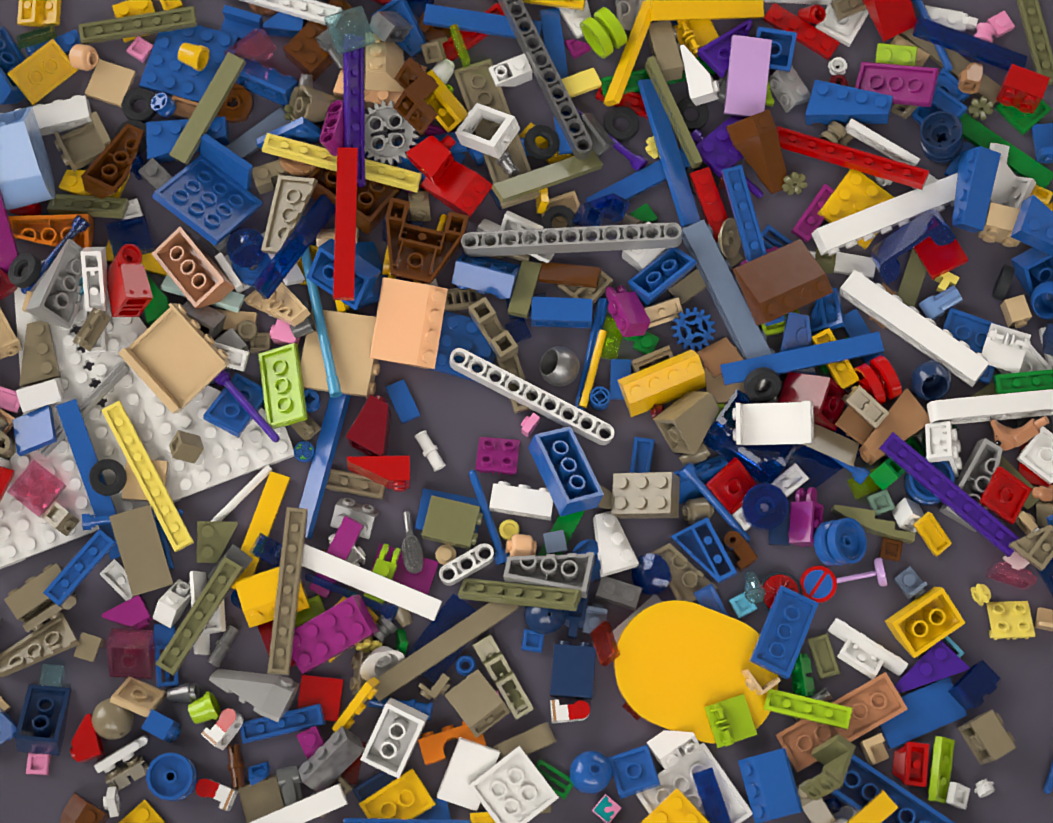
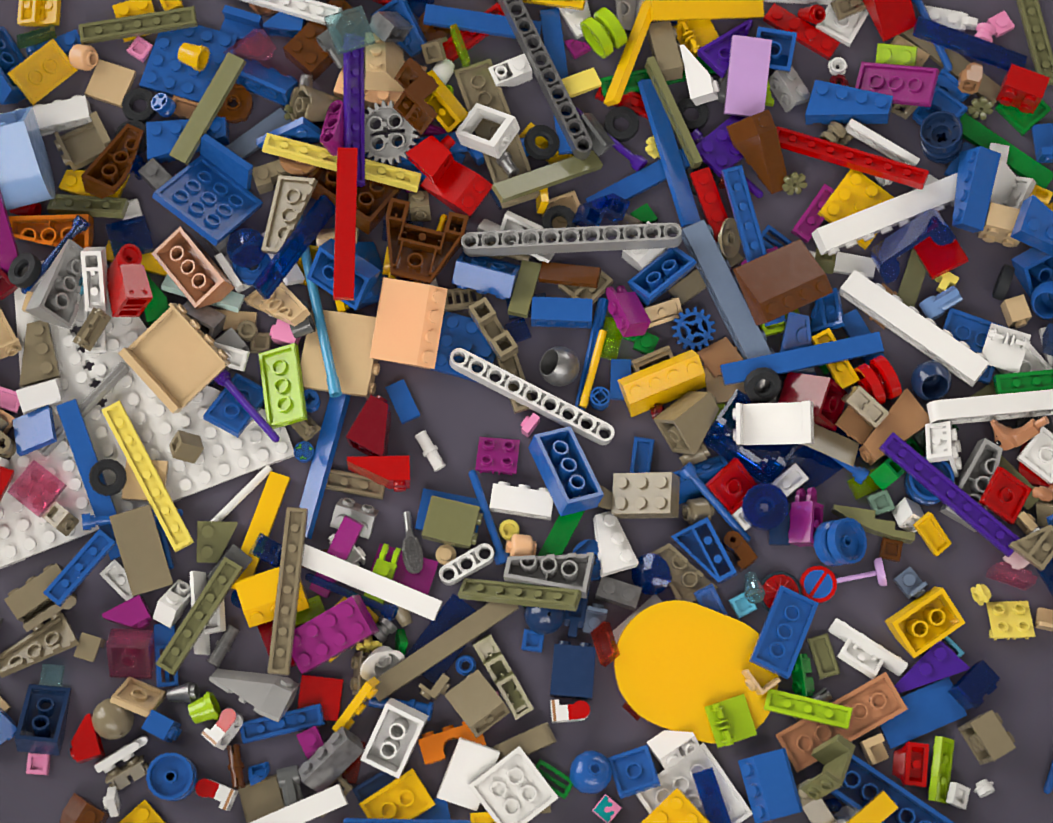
(555, 542): sand blue tile -> none

